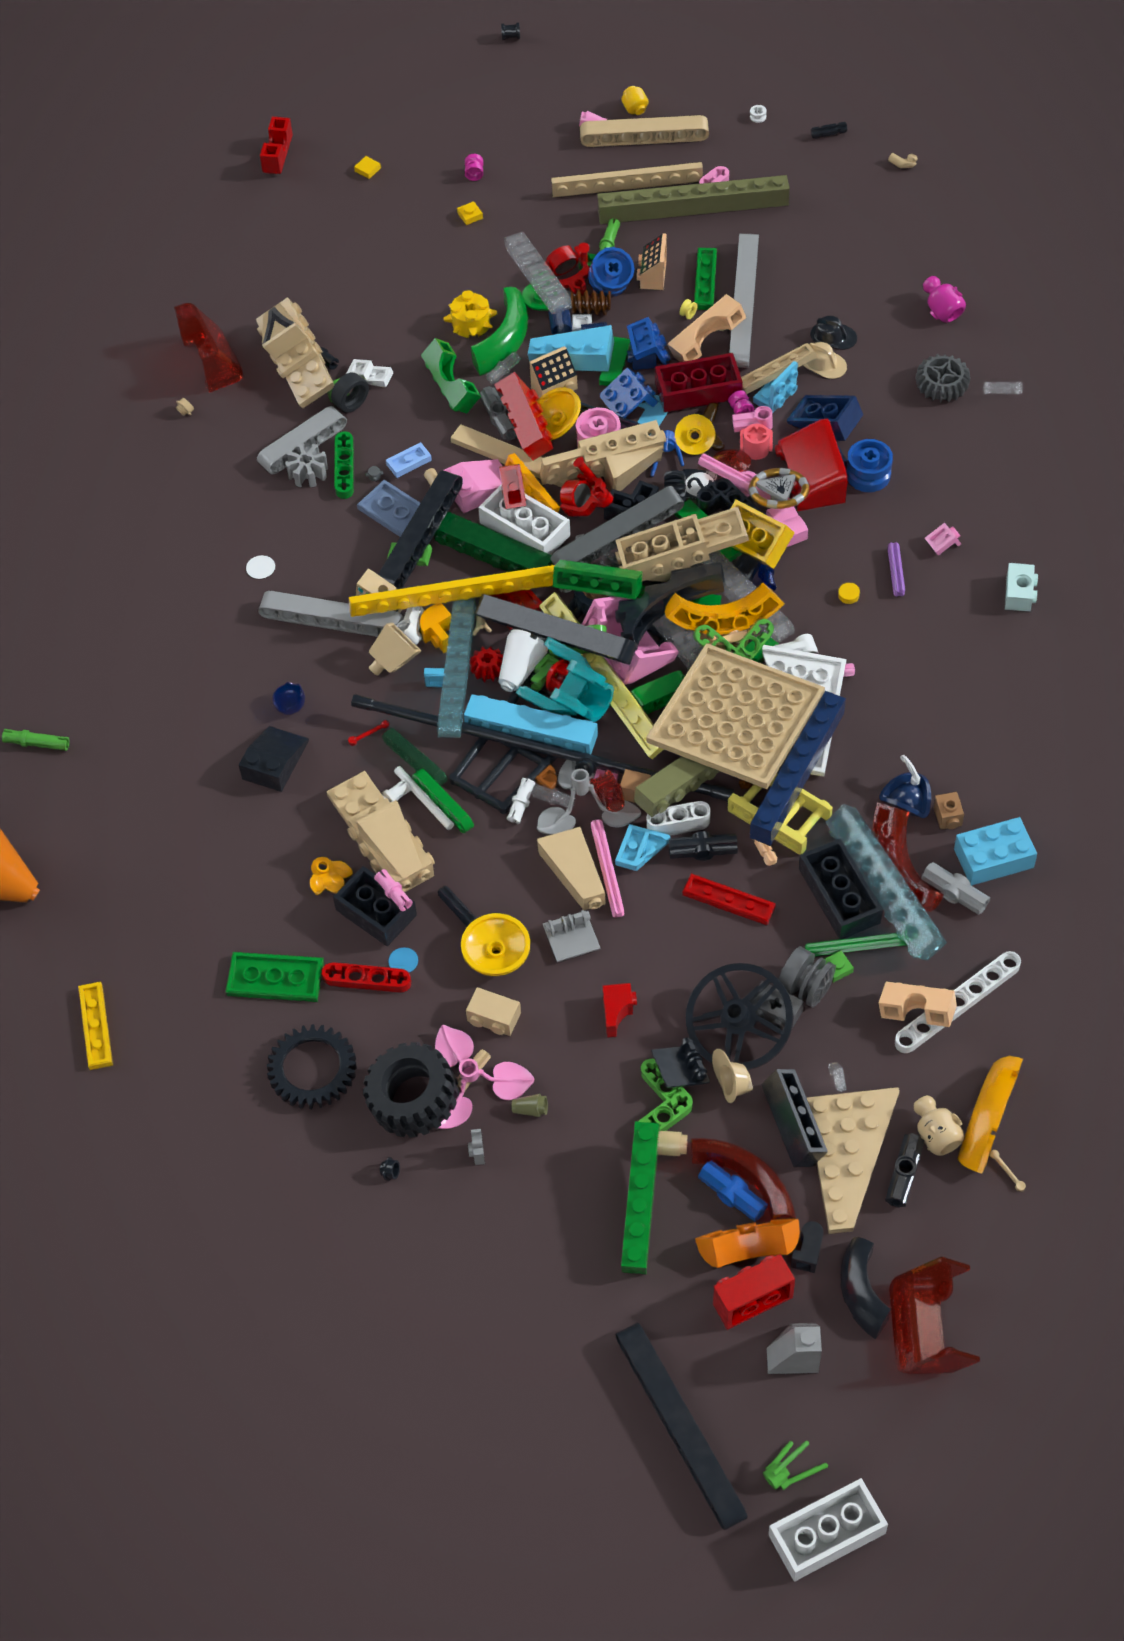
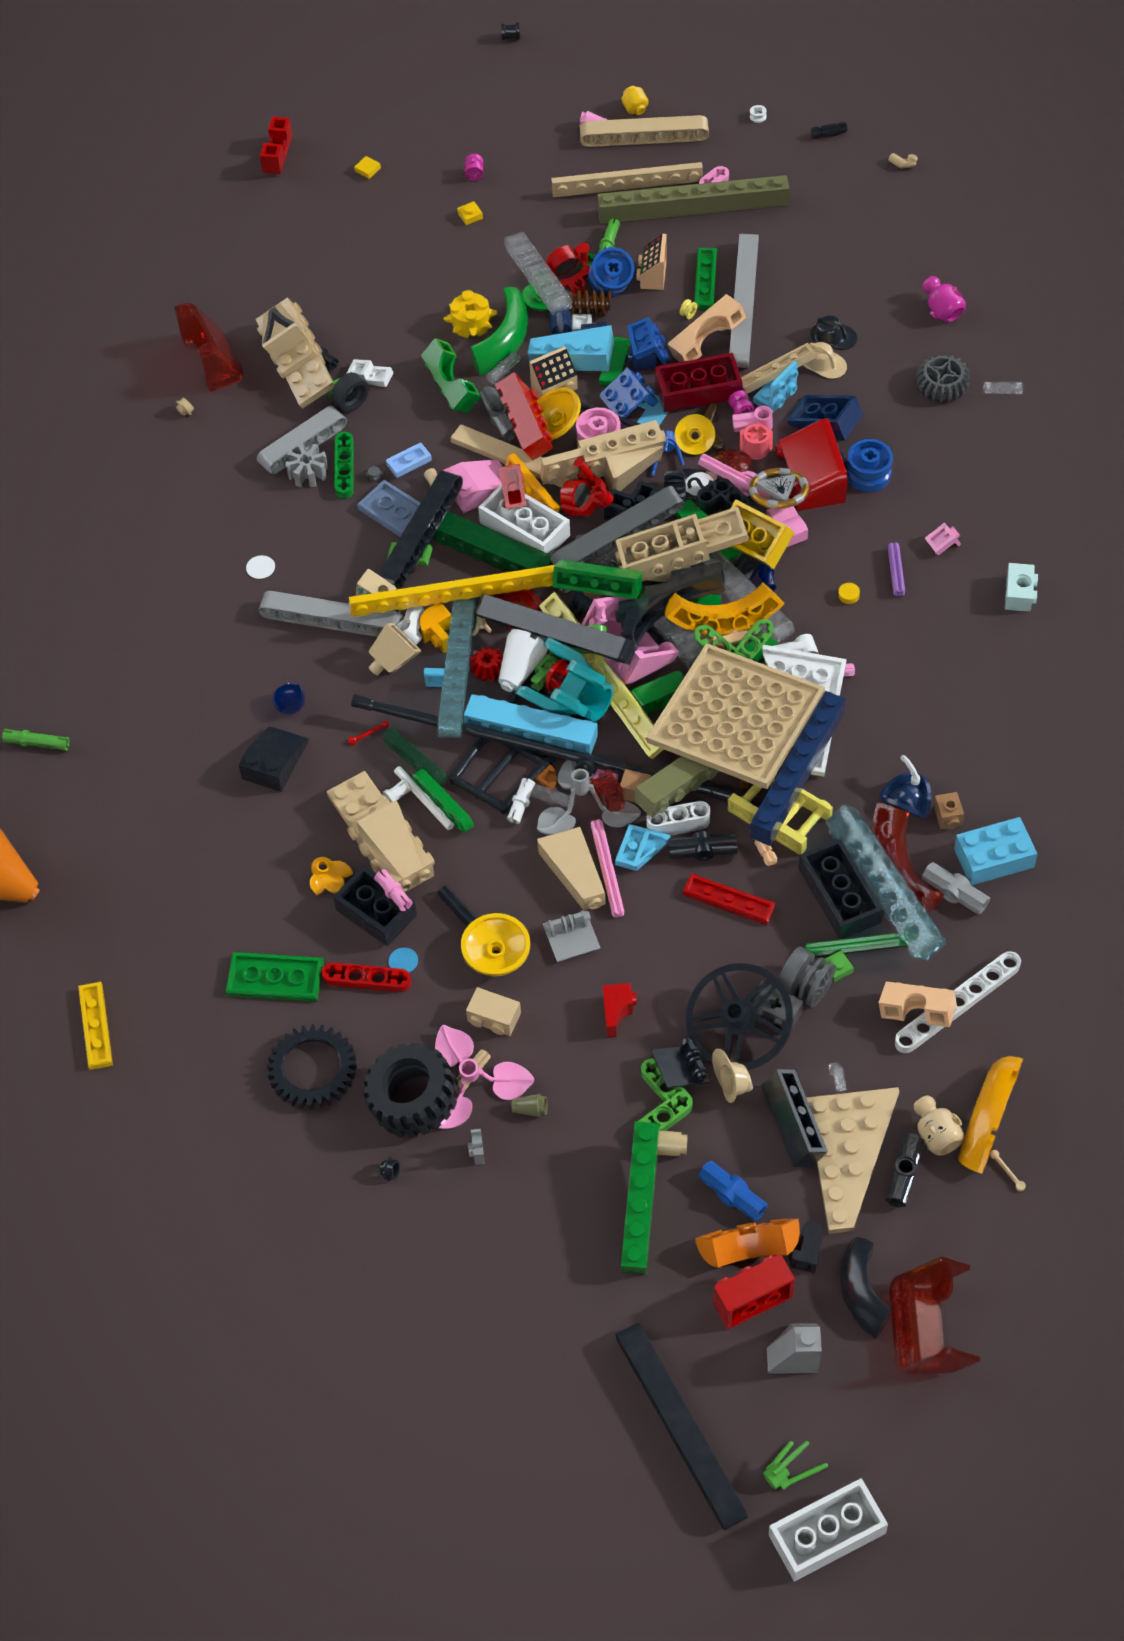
(748, 1167): clear red brick -> none

